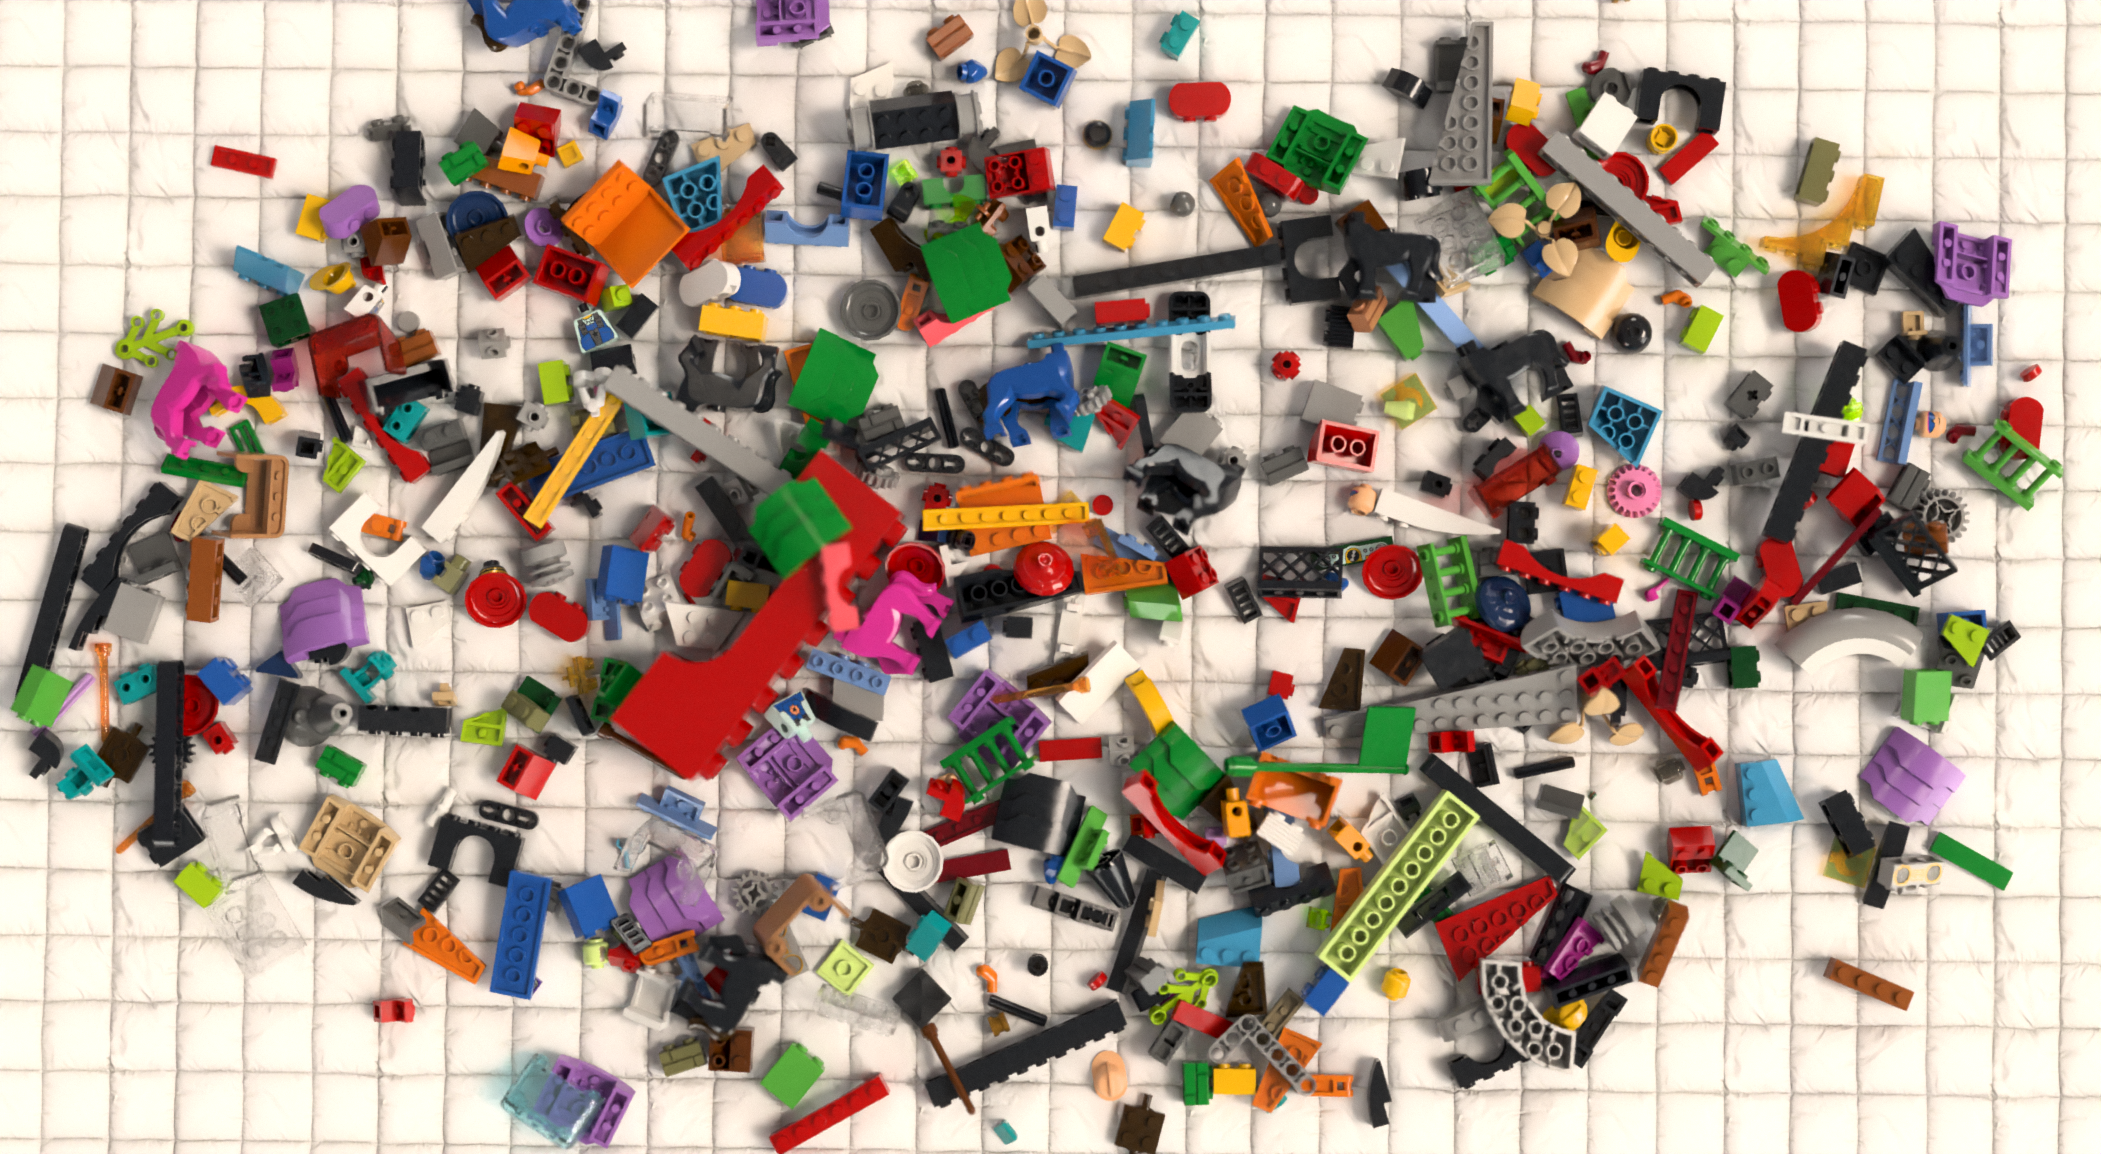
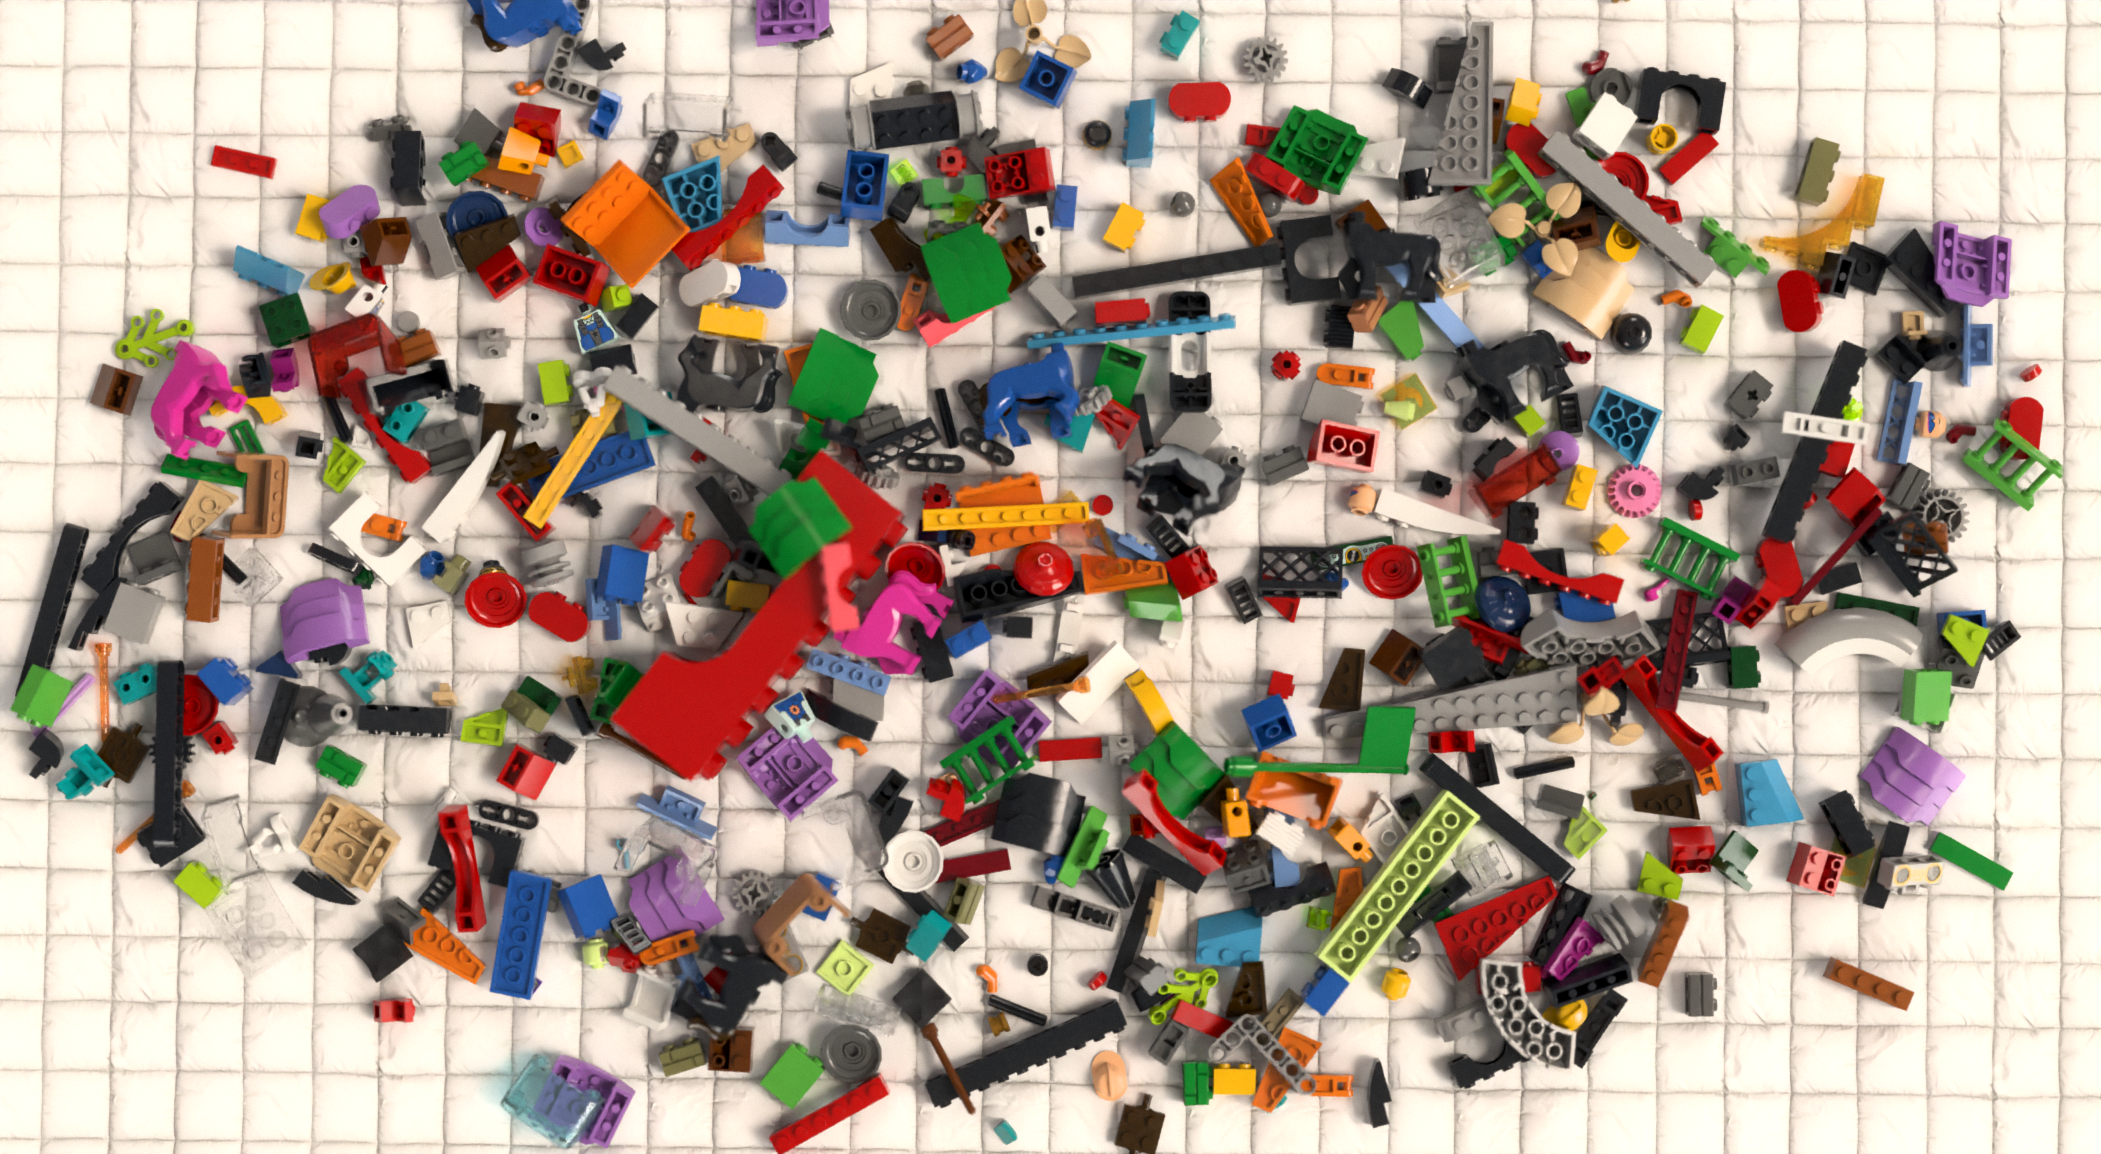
(383, 952): none -> black brick
(469, 900): none -> red arch
(851, 1053): none -> dark grey hat
(1260, 135): none -> red tile
(1273, 55): none -> light grey gear
(1345, 375): none -> orange plate
(1407, 949): none -> dark grey piece
(1670, 800): none -> dark brown wing
(1700, 994): none -> dark grey brick
(1764, 707): none -> light grey bar
(1816, 869): none -> red slope

